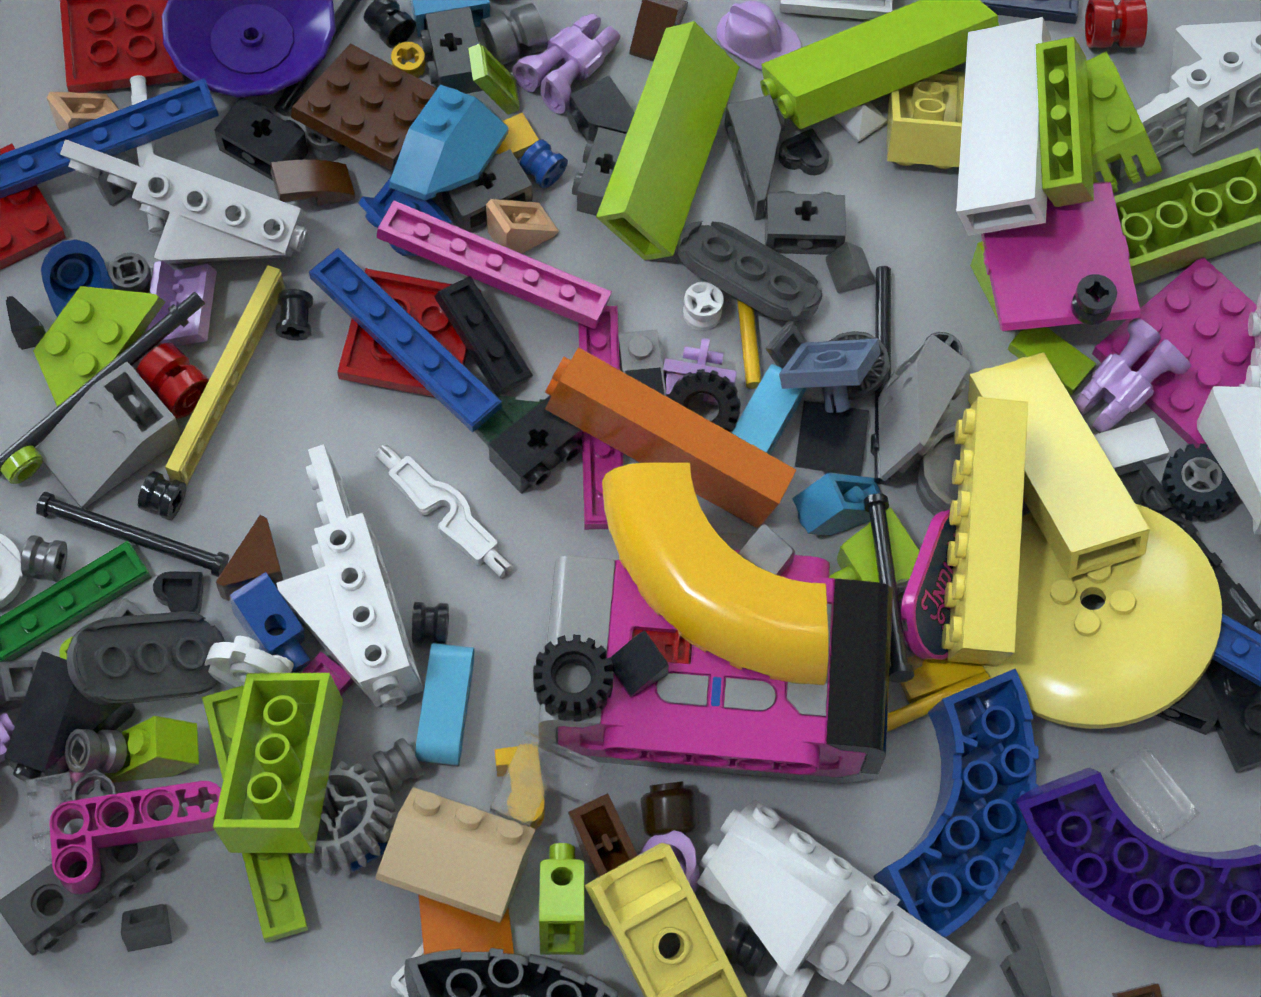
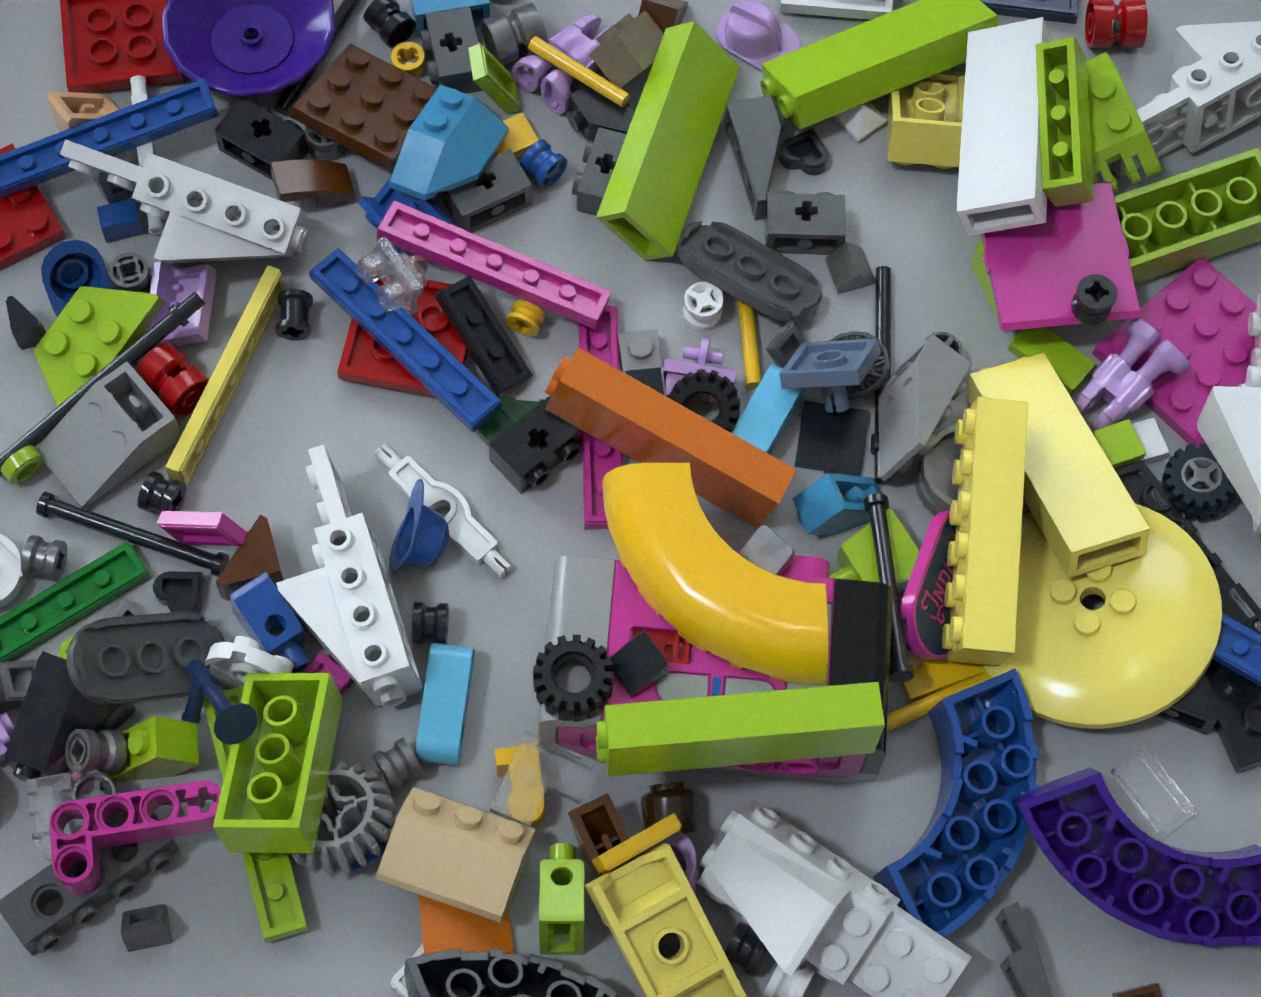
(120, 220): none -> blue slope
(202, 528): none -> dark pink tile
(233, 721): none -> dark blue piece
(401, 276): none -> clear hips
(420, 535): none -> blue piece
(518, 224): light nougat slope -> none
(525, 318): none -> yellow bush
(579, 71): none -> yellow bar
(627, 48): none -> dark tan brick
(637, 844): none -> yellow tile
(740, 729): none -> lime brick
(1120, 443): none -> lime tile

